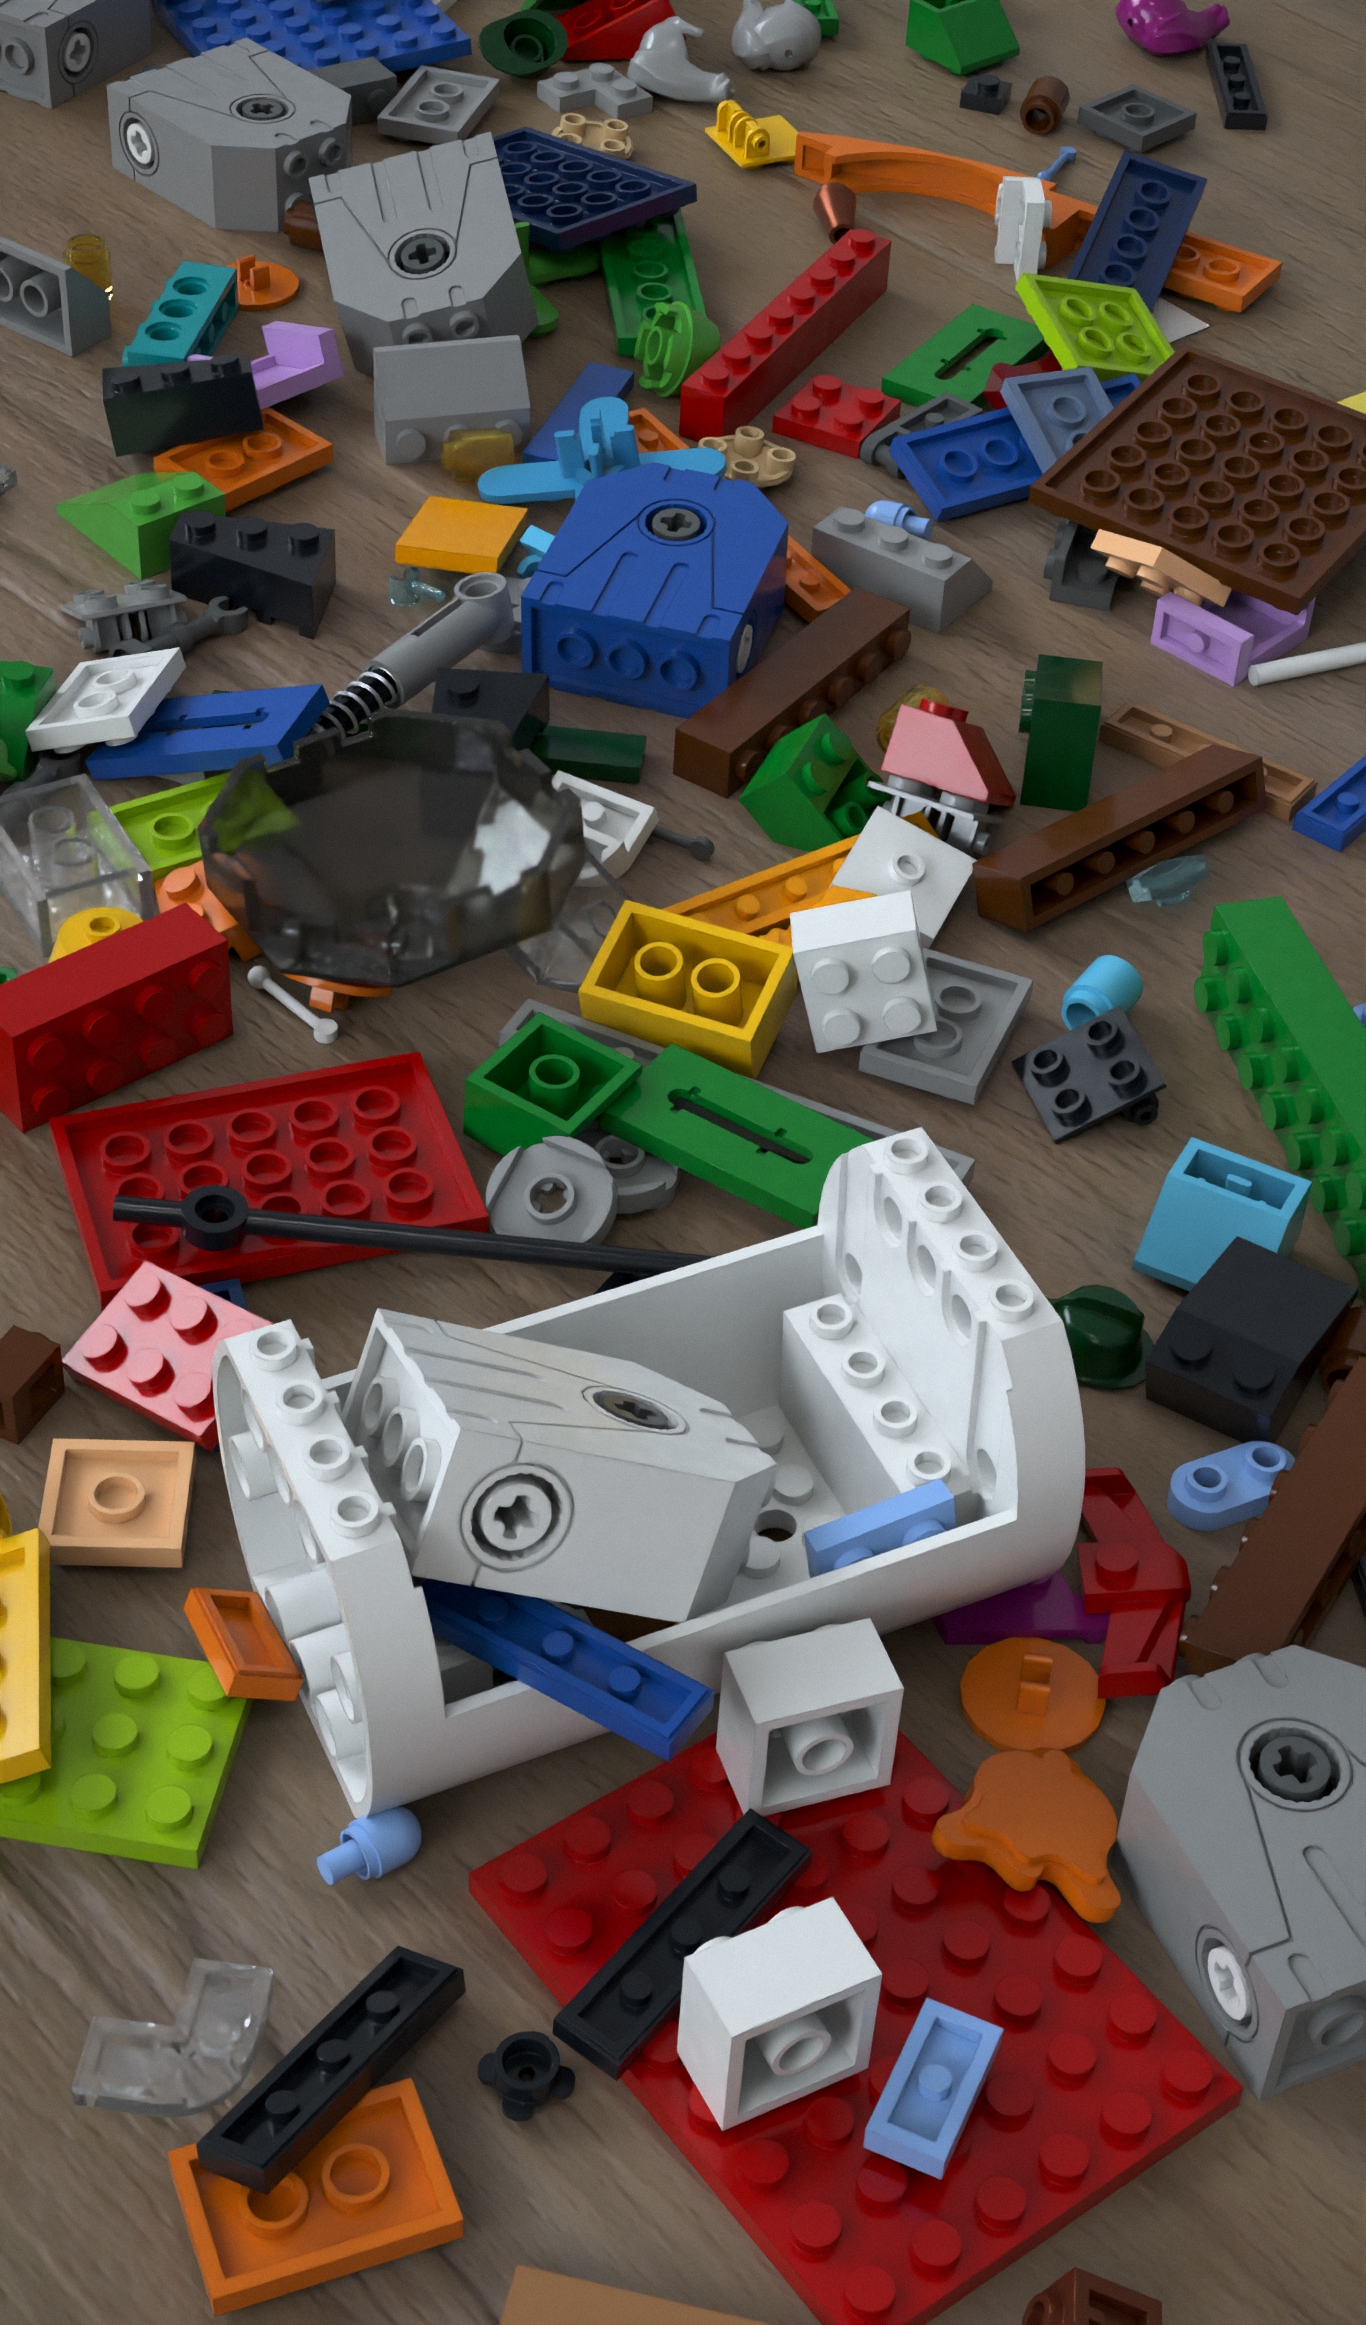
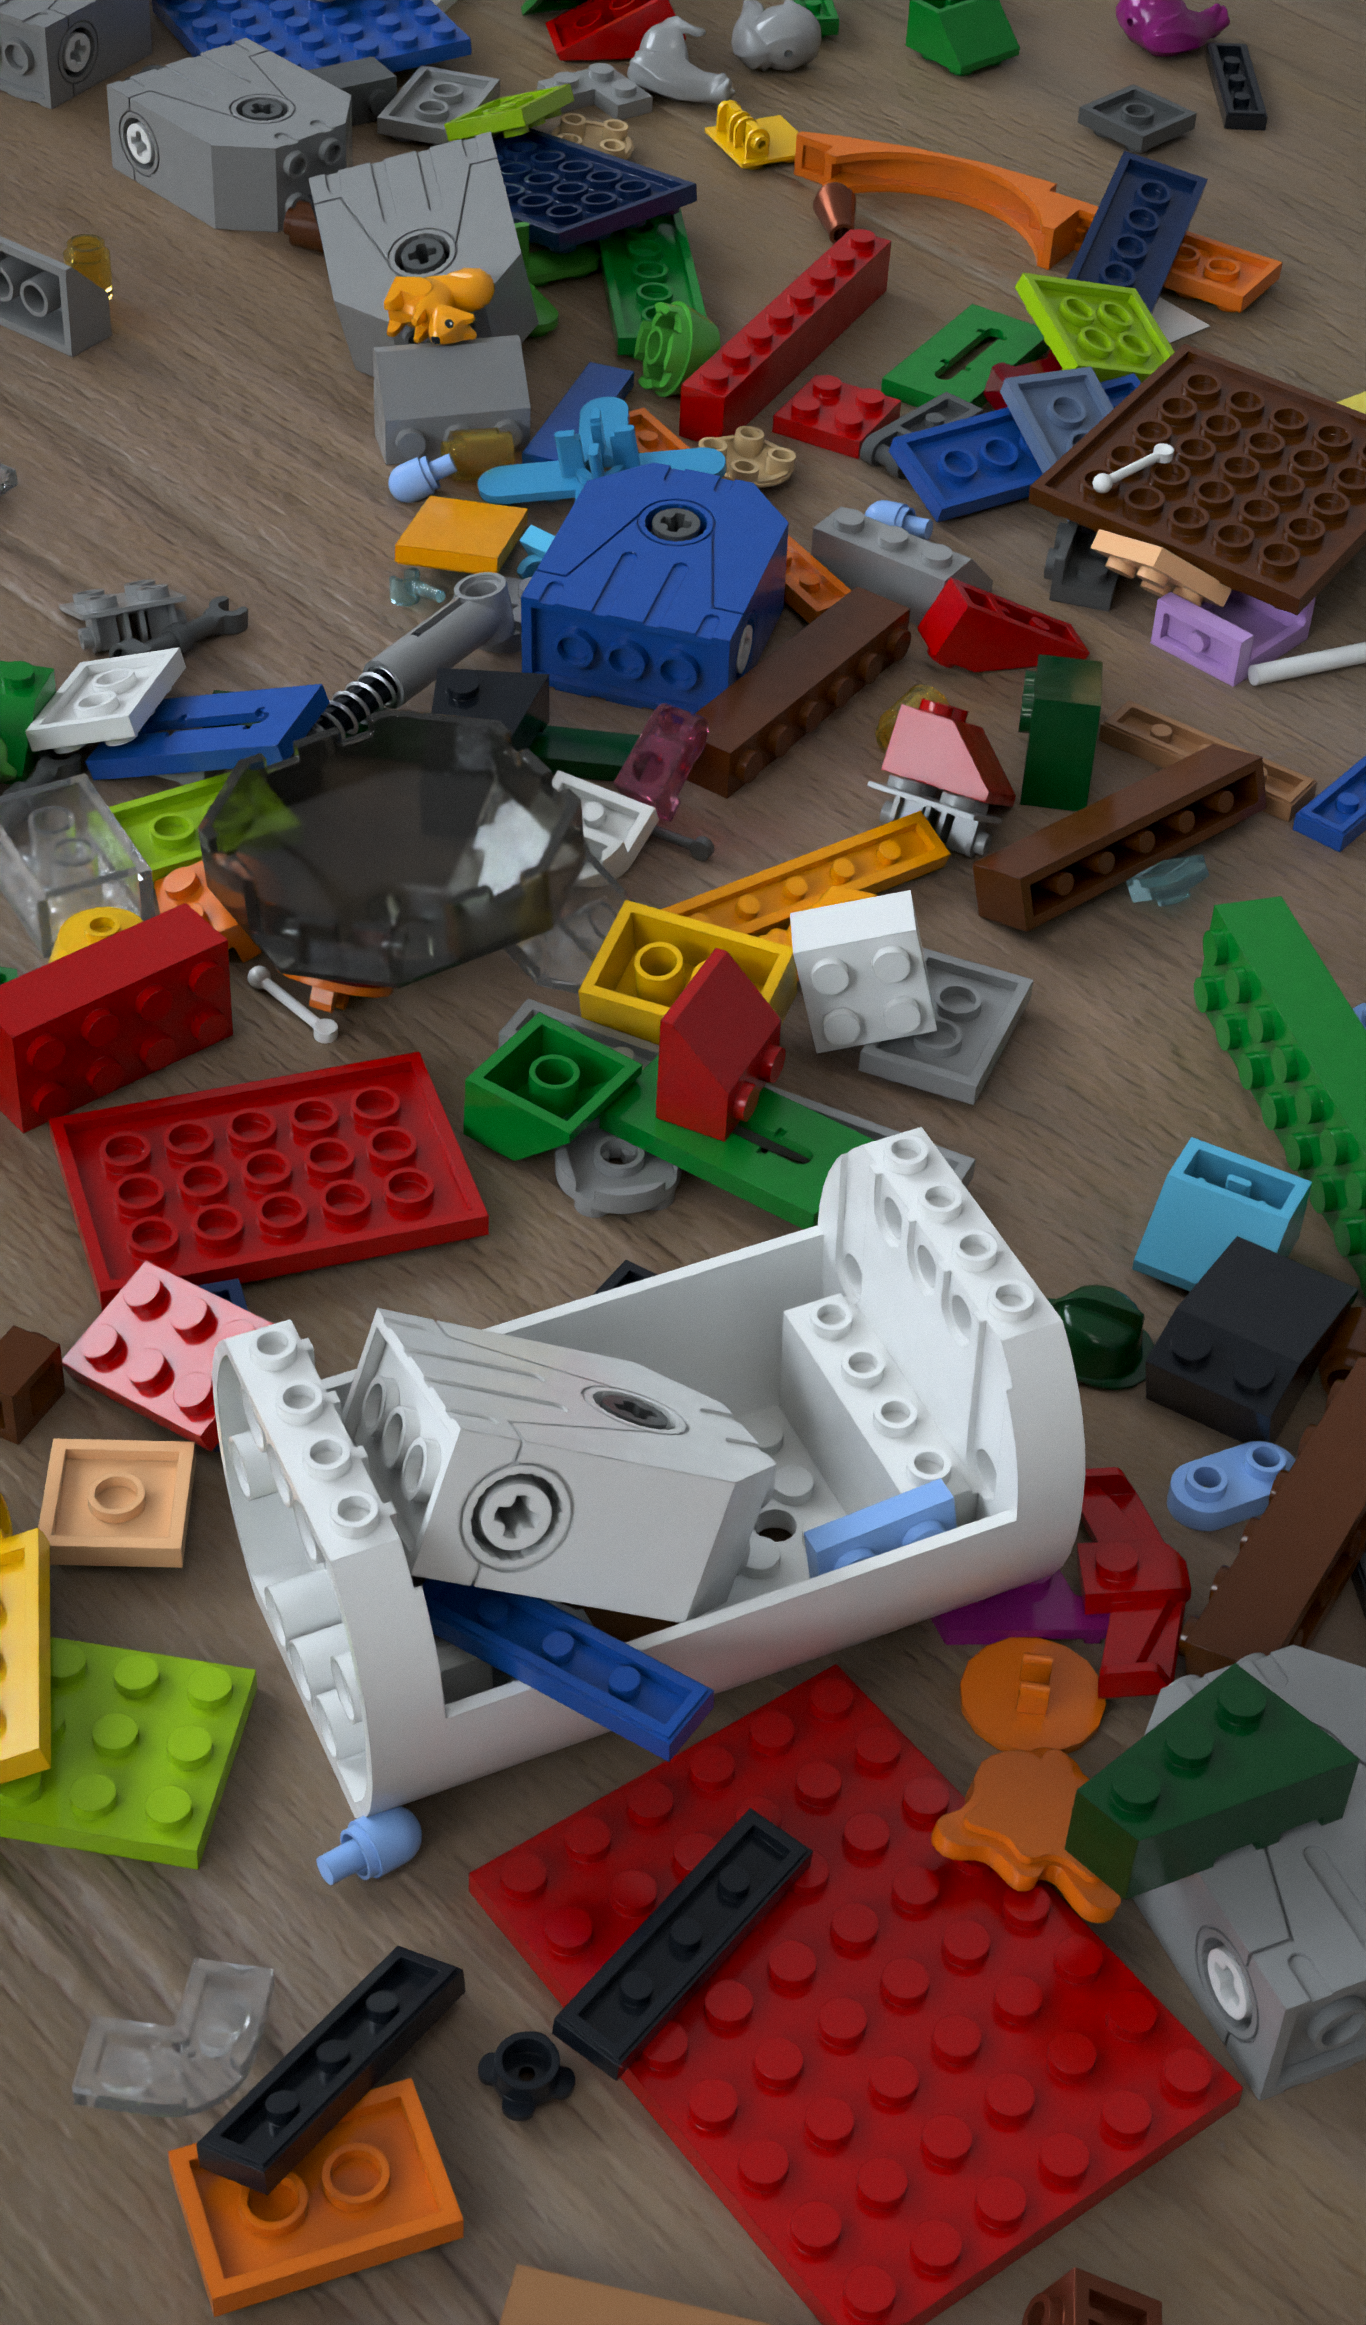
(138, 515): bright green slope -> none
(180, 403): black wedge -> none
(187, 317): teal brick -> none
(220, 1219): black bar -> none
(242, 1644): orange tile -> none
(251, 461): orange plate -> none
(257, 565): black wedge -> none
(264, 284): orange piece -> none
(296, 361): lavender panel -> none
(419, 477): none -> light blue cylinder
(438, 305): none -> light orange animal
(511, 114): none -> lime plate
(524, 43): dark green piece -> none
(541, 1169): light grey plate -> none
(663, 759): none -> clear pink leg
(717, 1050): none -> red slope
(777, 2011): white brick -> none
(808, 1717): white brick -> none
(813, 788): green slope -> none
(902, 857): white plate -> none
(933, 2088): light blue plate -> none
(985, 94): black plate -> none
(992, 632): none -> red slope
(1020, 220): white slope -> none
(1044, 105): reddish brown brick -> none
(1066, 154): medium blue hinge -> none
(1092, 1076): black hinge -> none
(1100, 988): medium azure brick -> none
(1161, 453): none -> white hinge
(1206, 1782): none -> dark green wedge

